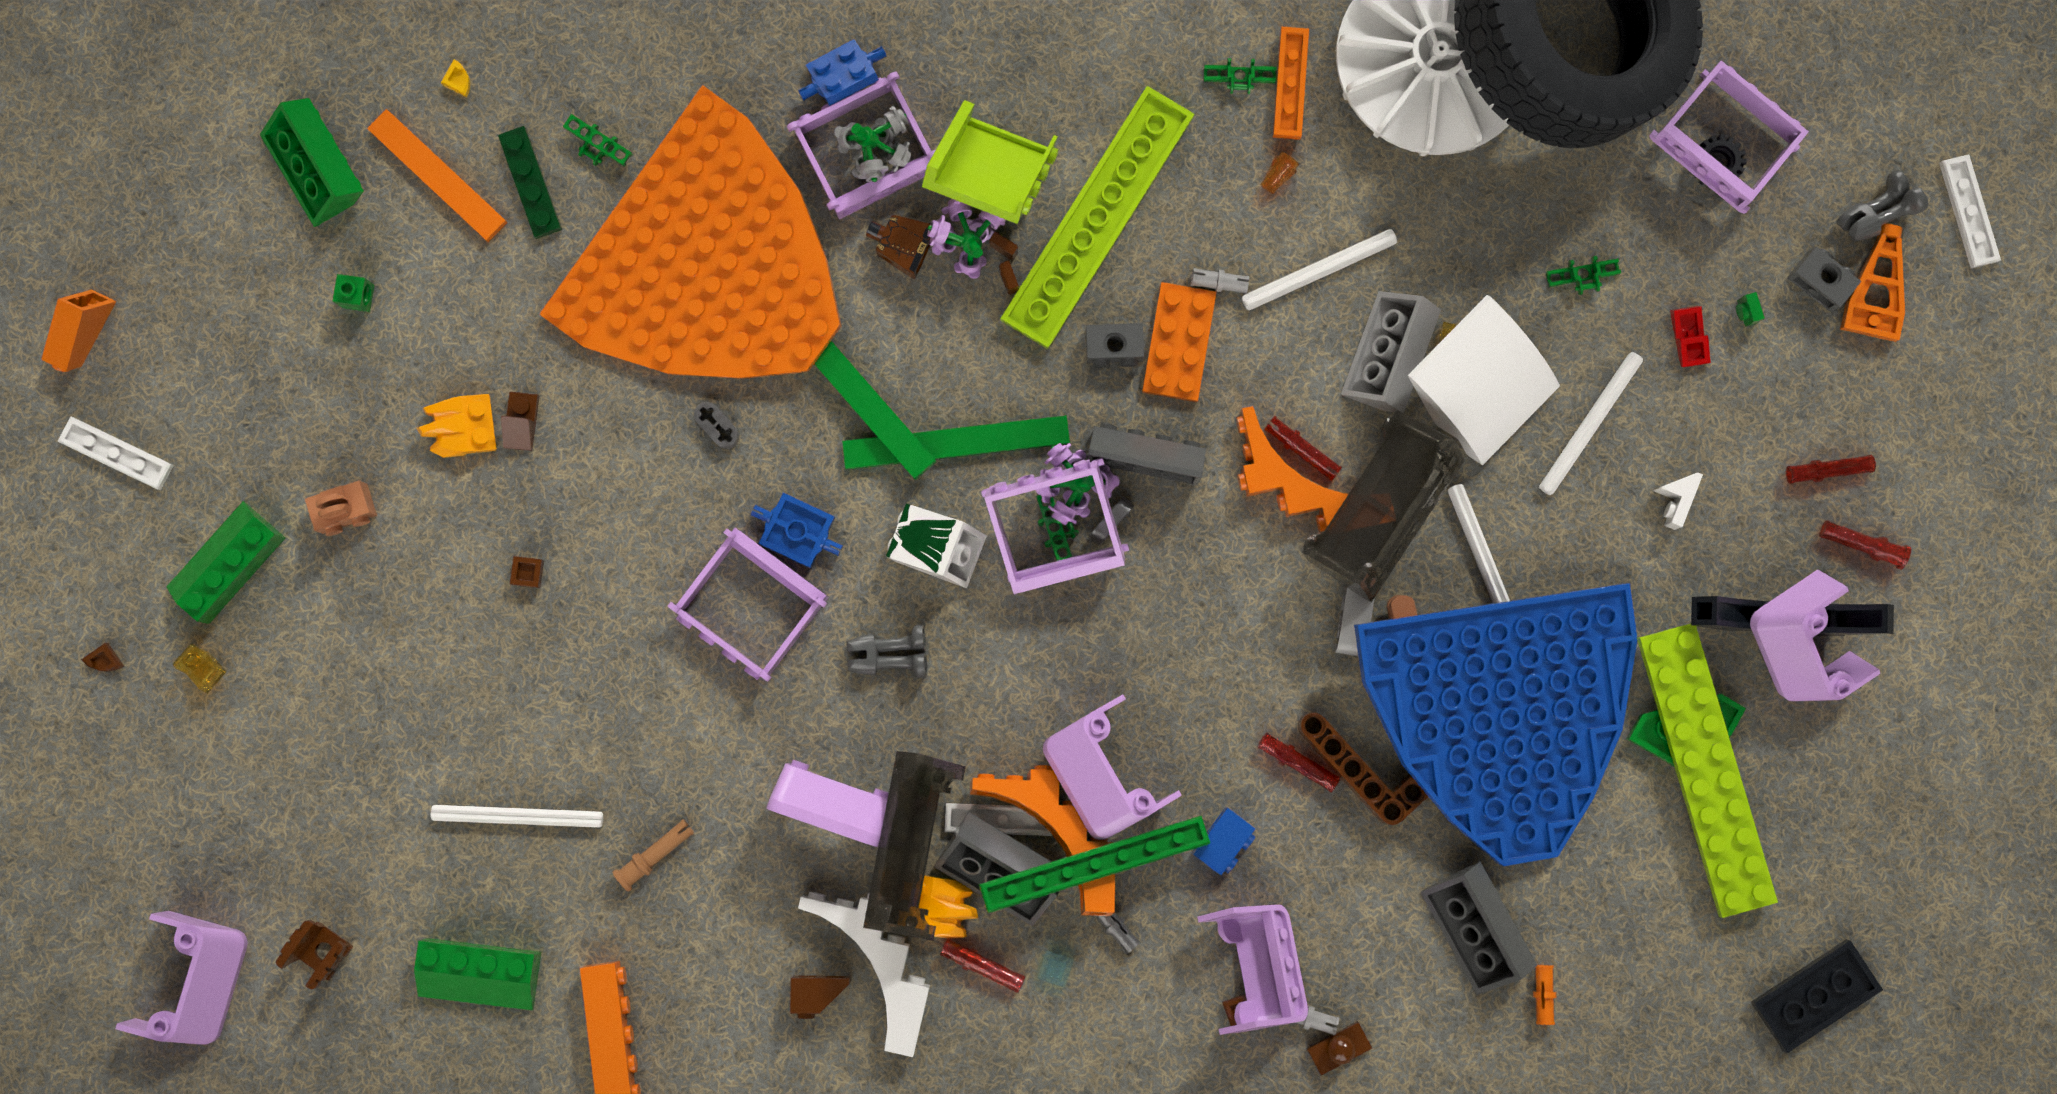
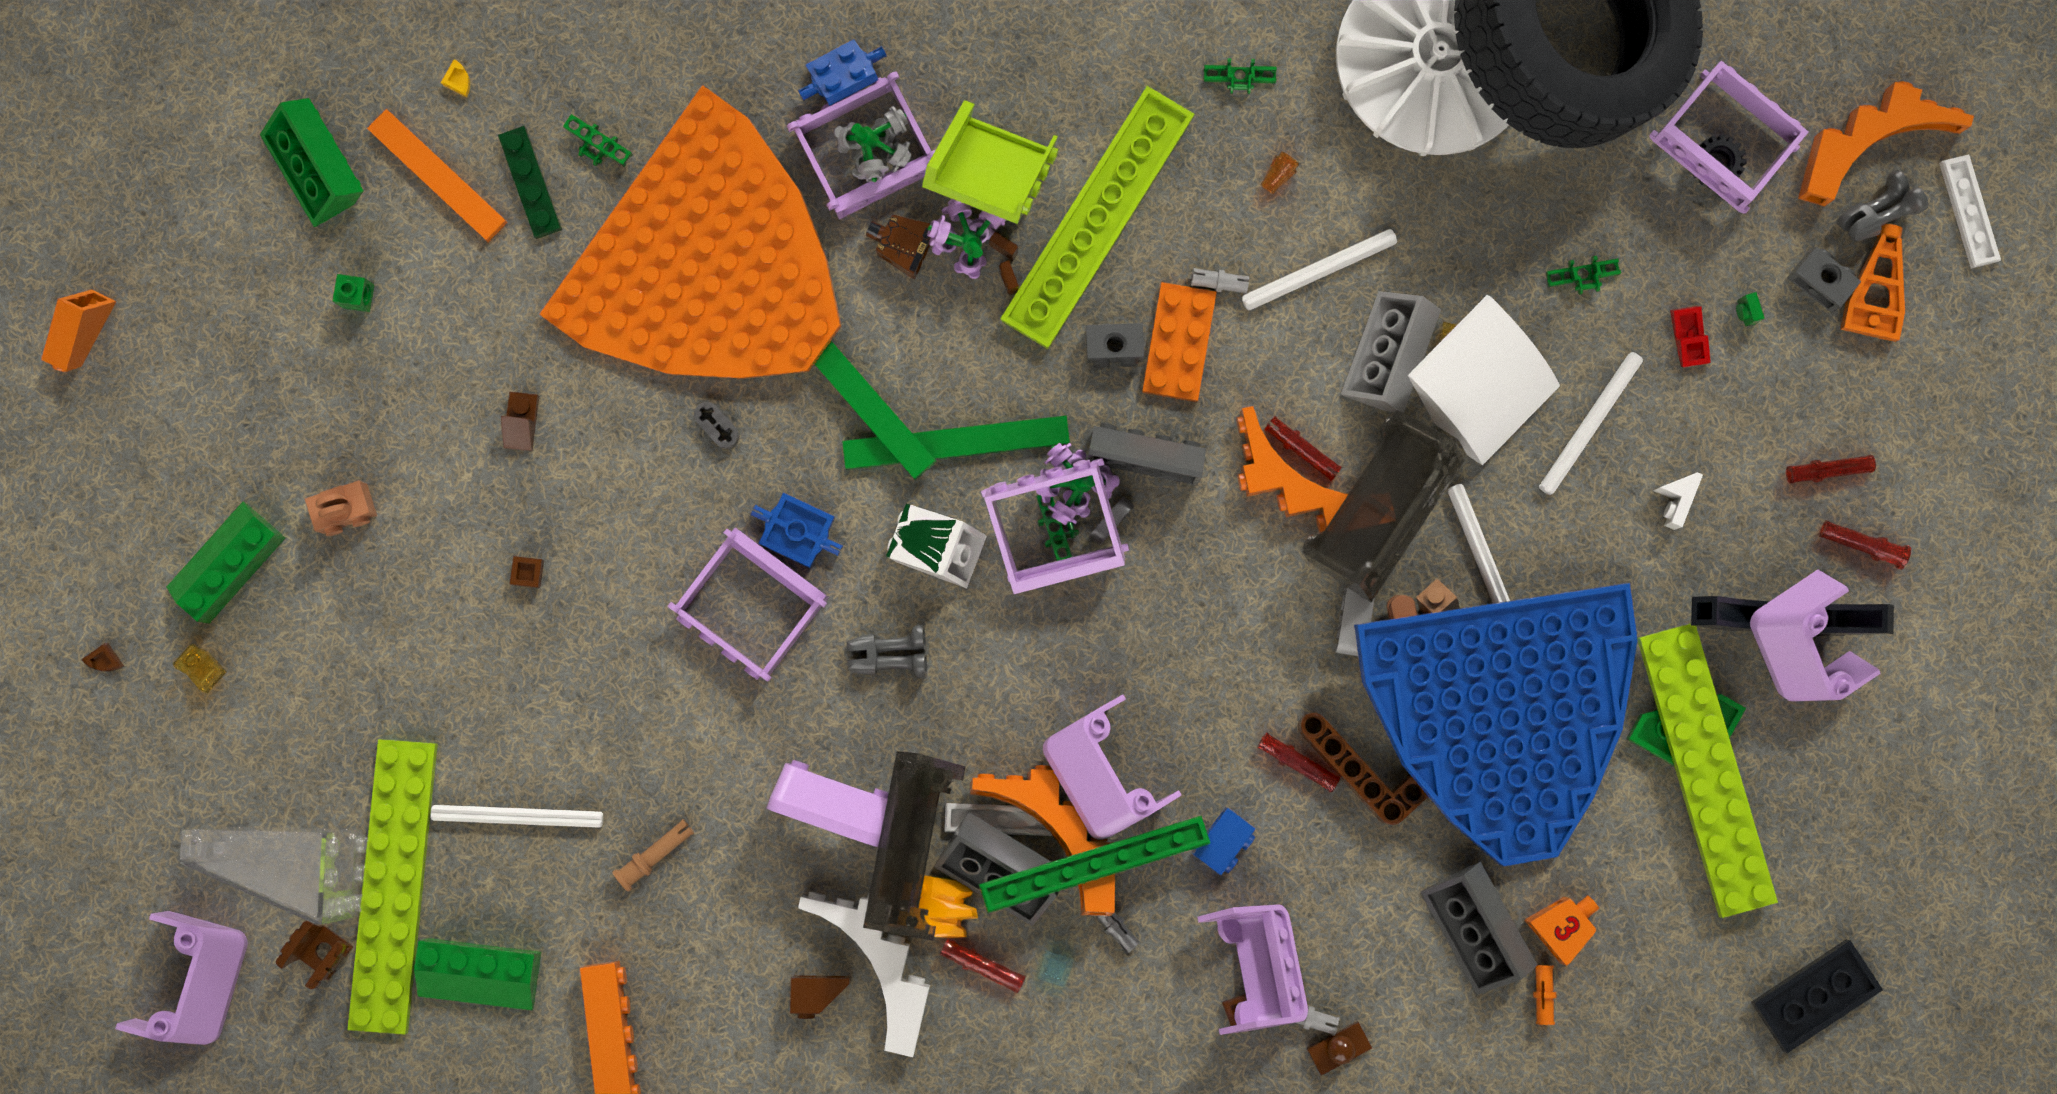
(115, 453): white tile -> none
(295, 869): none -> clear windscreen
(392, 887): none -> lime plate
(460, 426): light orange plate -> none
(1290, 83): orange plate -> none
(1436, 599): none -> medium nougat brick
(1564, 927): none -> orange torso
(1899, 113): none -> orange arch

